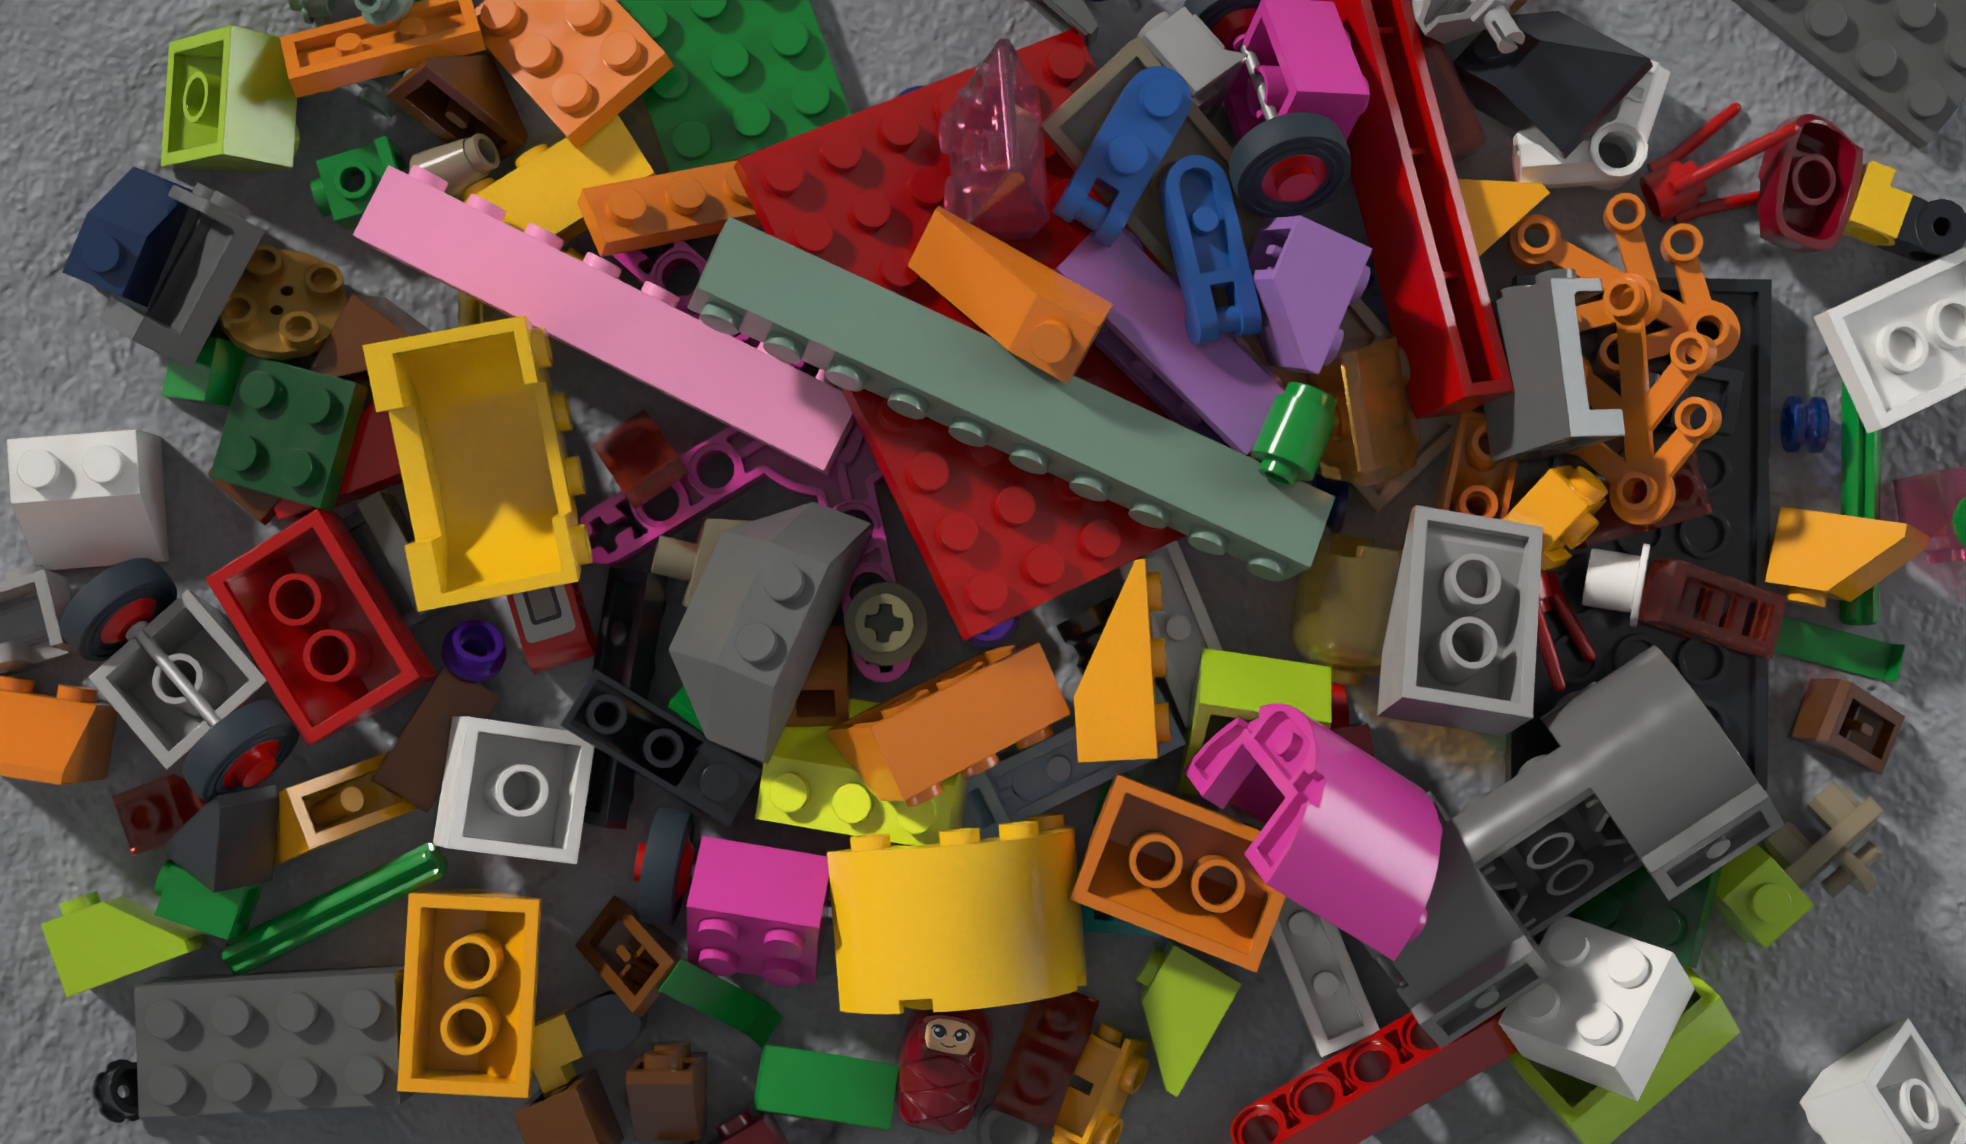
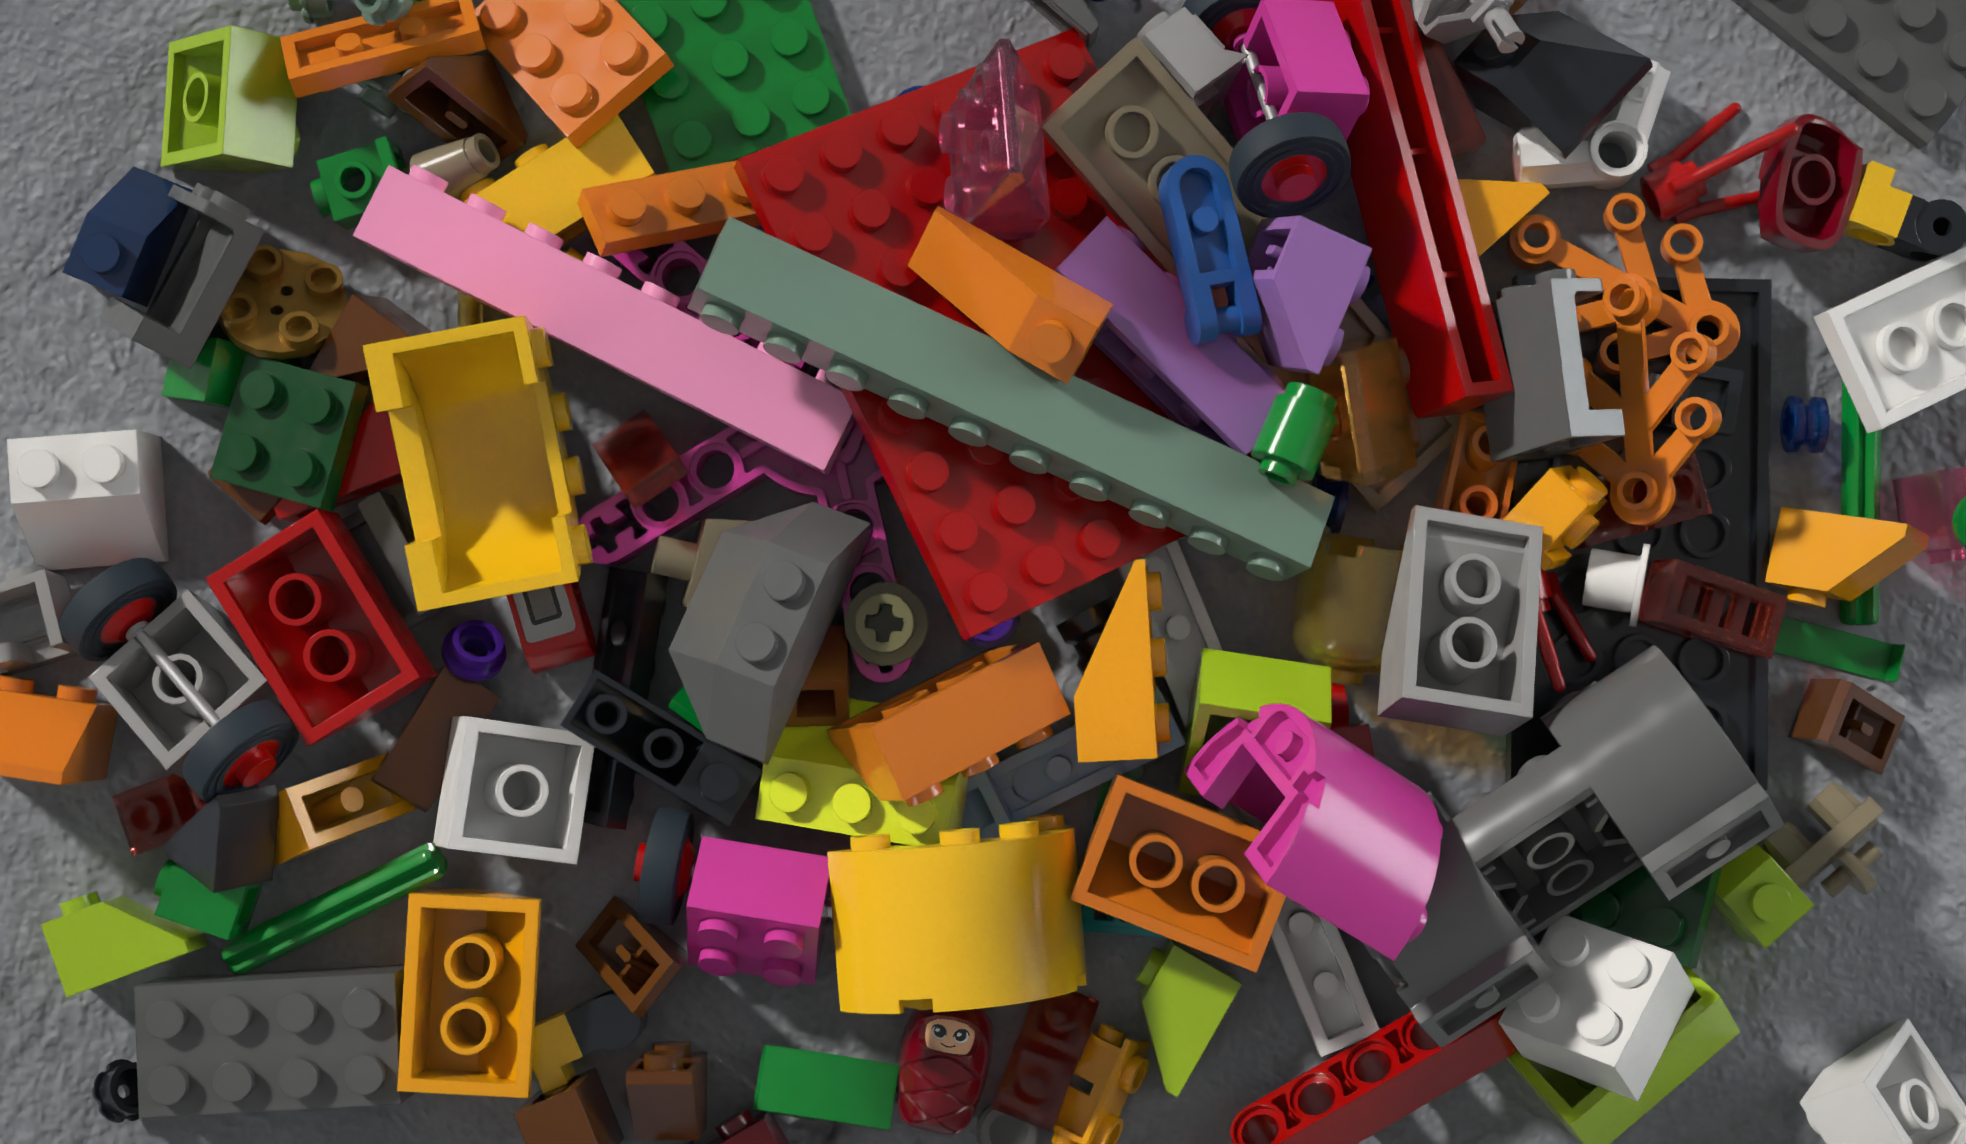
(722, 1001): green piece -> none
(1126, 151): blue plate -> none

